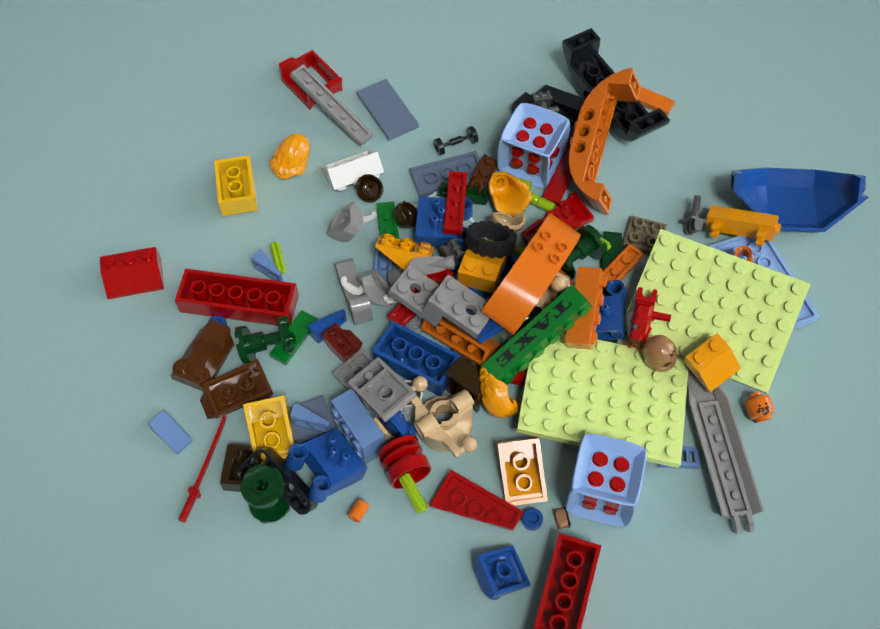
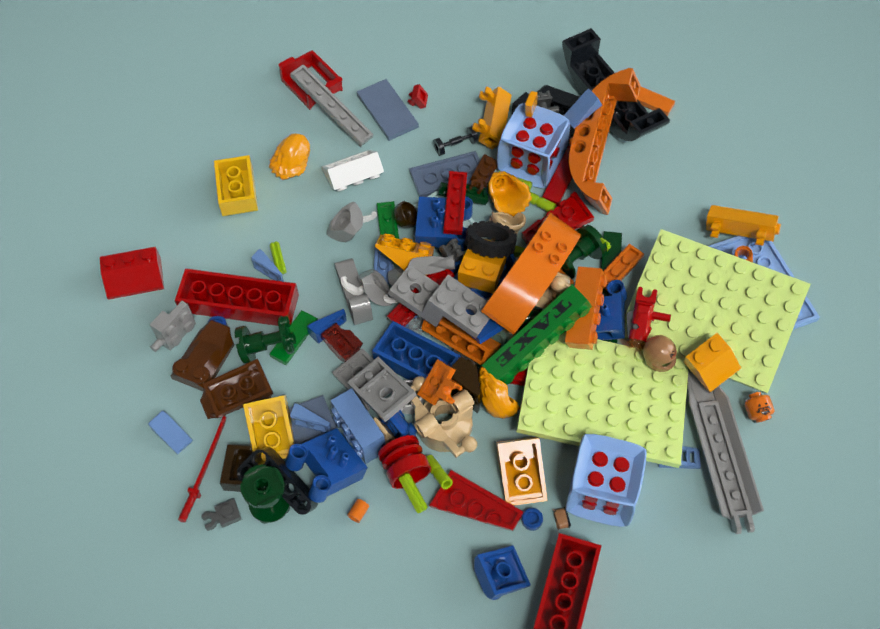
(172, 327): none -> light grey plate
(225, 514): none -> dark grey plate
(369, 188): dark brown hair -> none
(418, 96): none -> red tile
(439, 384): none -> orange plate
(439, 473): none -> lime piece
(494, 116): none -> light orange brick
(531, 104): none -> light orange tile
(583, 108): none -> medium blue slope
(642, 233): dark tan tile -> none
(692, 221): dark grey arm -> none
(800, 197): blue panel -> none

